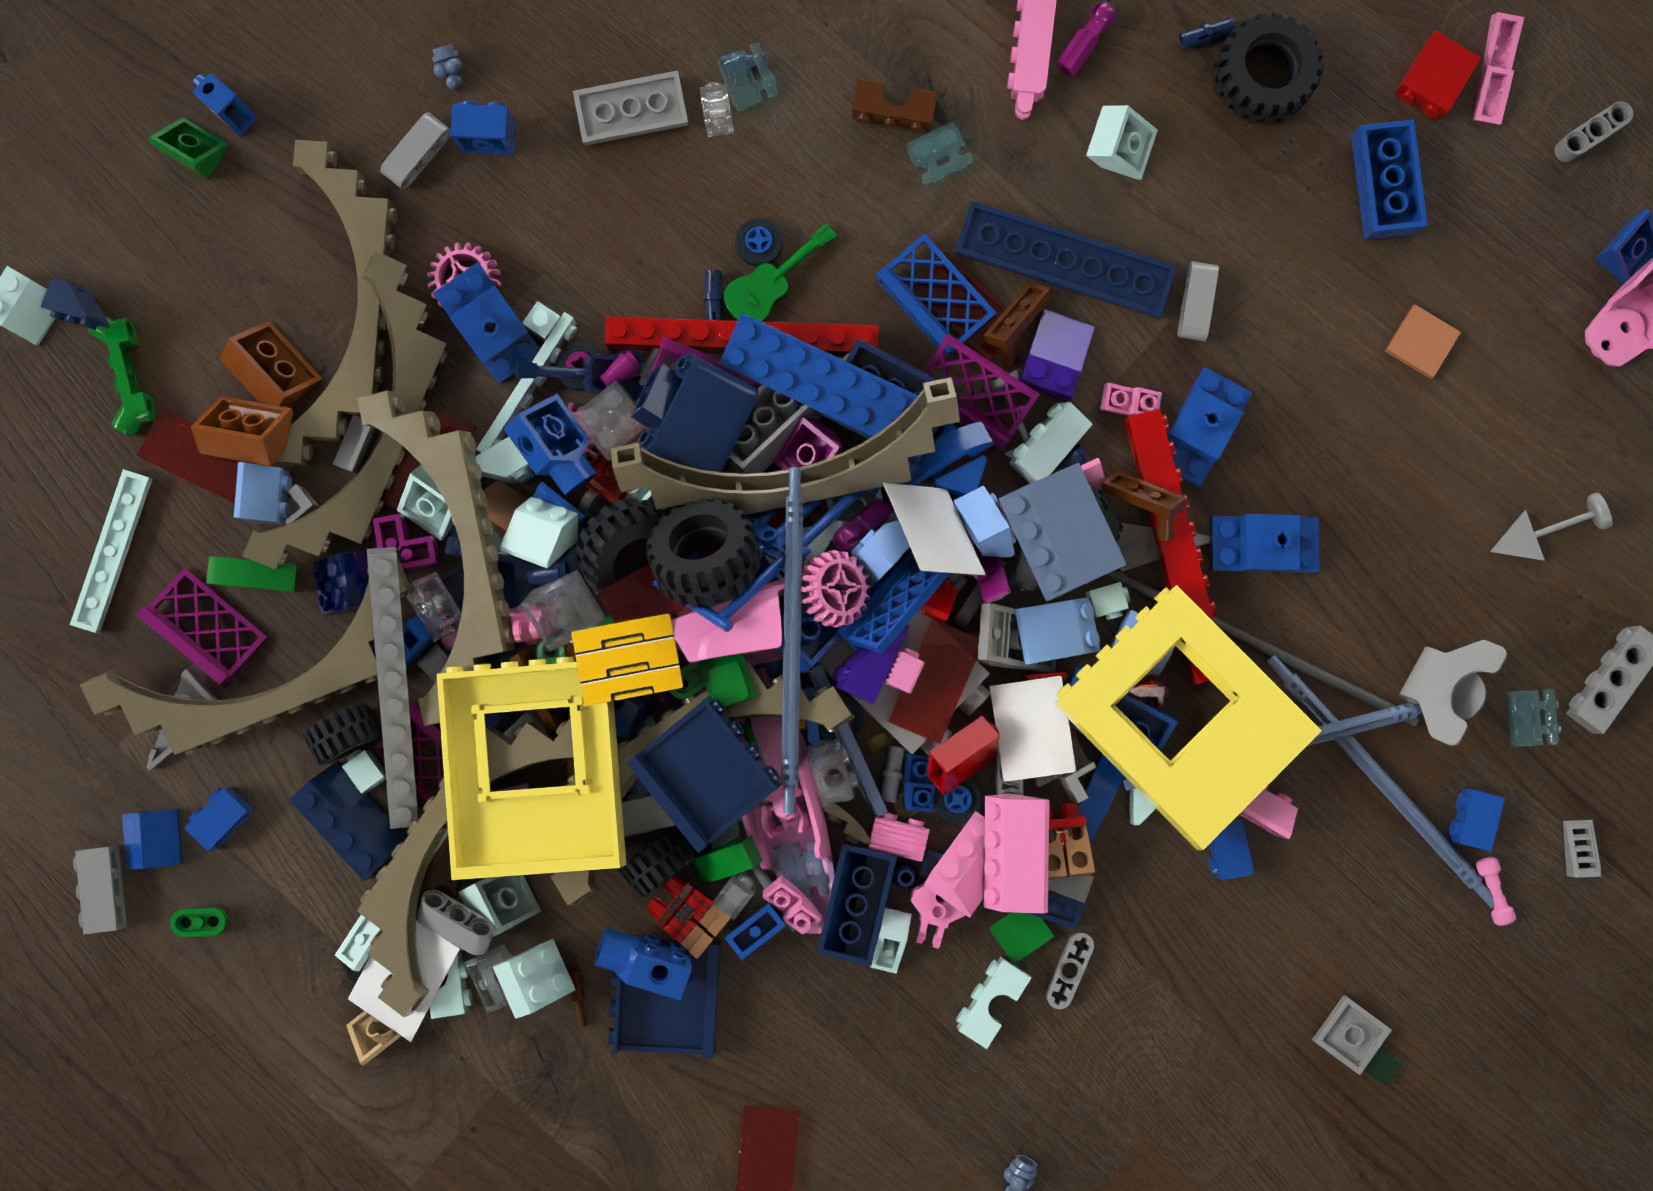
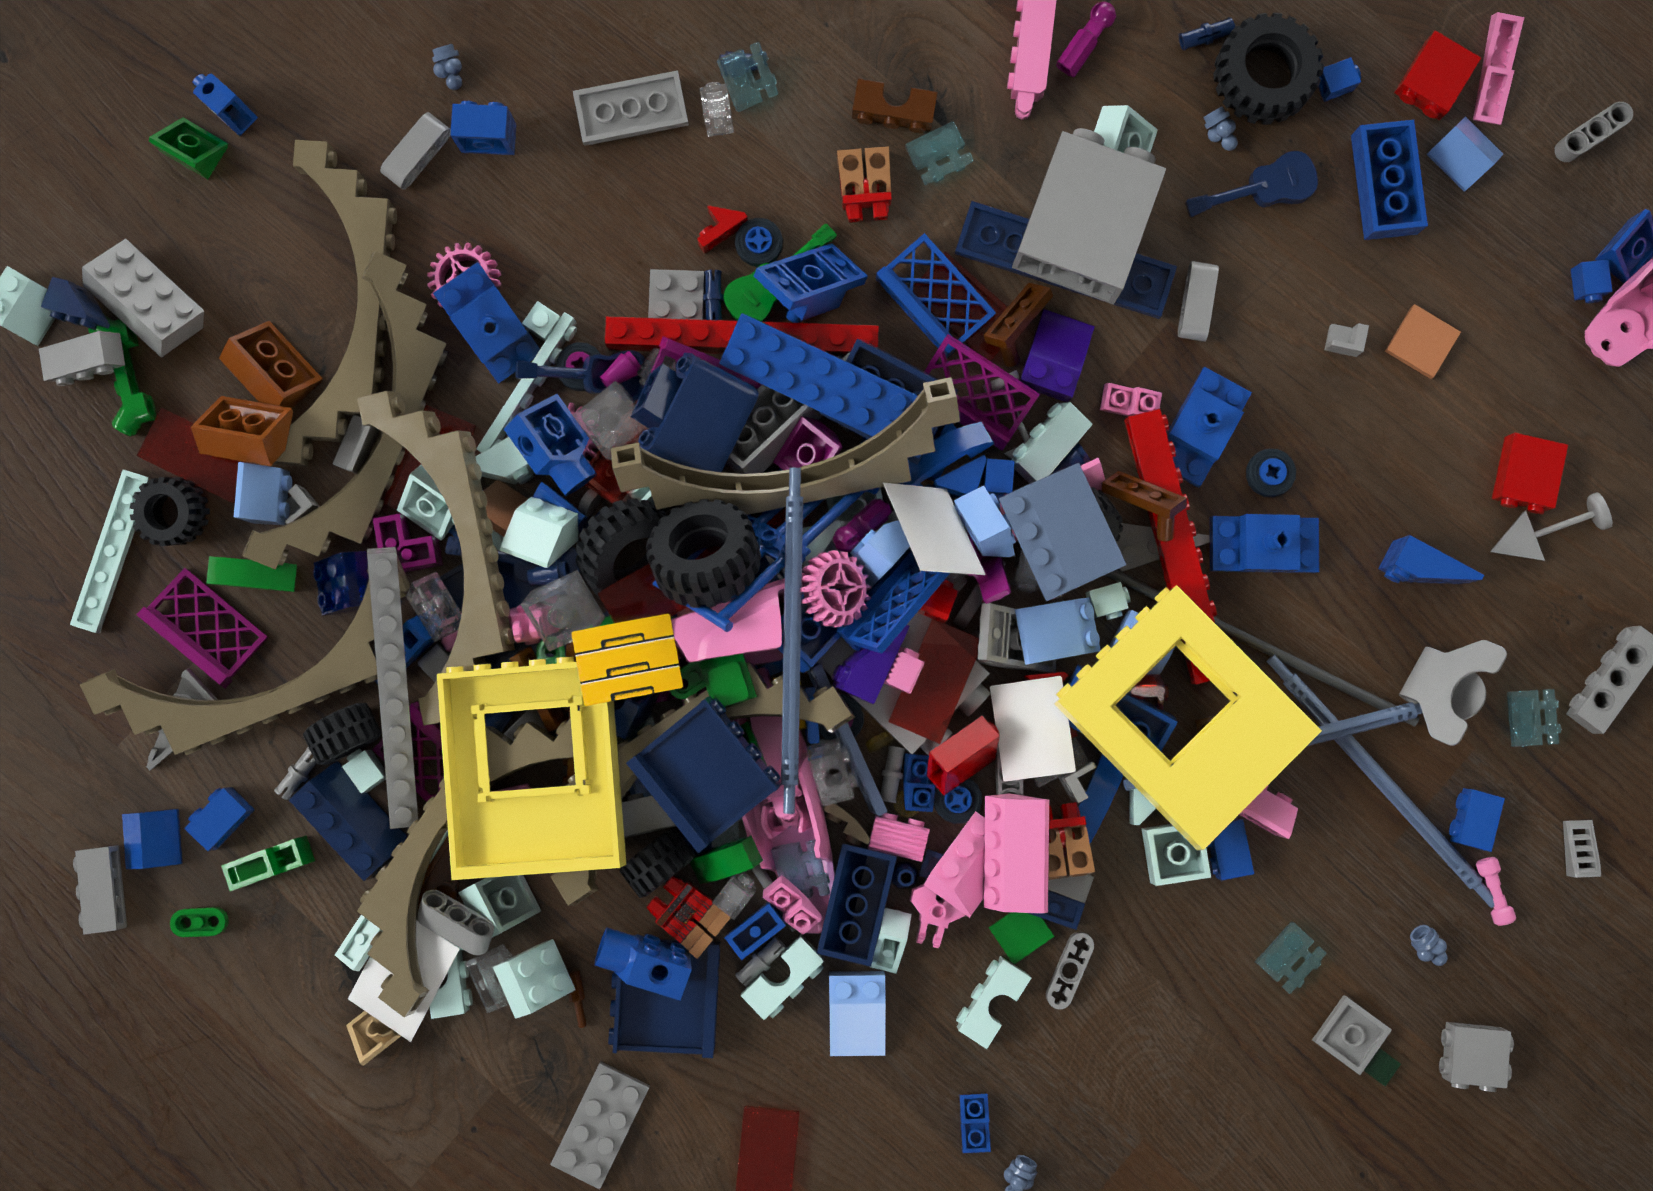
(82, 358): none -> light grey brick
(143, 297): none -> light grey brick
(149, 517): none -> black tyre
(268, 863): none -> green slope
(297, 774): none -> light grey pin
(600, 1125): none -> light grey plate
(676, 294): none -> light grey plate
(727, 223): none -> red slope
(761, 961): none -> light grey pin
(767, 996): none -> light aqua arch
(811, 281): none -> blue brick
(857, 1013): none -> light blue slope
(867, 191): none -> medium nougat hips
(974, 1123): none -> blue slope
(998, 477): none -> blue brick
(1090, 215): none -> light grey brick
(1172, 856): none -> light aqua brick
(1221, 128): none -> sand blue piece
(1262, 479): none -> black wheel
(1284, 953): none -> clear light blue plate
(1286, 181): none -> dark blue piece
(1339, 79): none -> blue brick
(1346, 339): none -> light grey panel
(1418, 562): none -> blue slope
(1429, 945): none -> sand blue piece
(1465, 154): none -> medium blue slope
(1476, 1056): none -> light grey brick
(1529, 473): none -> red brick
(1591, 281): none -> blue brick

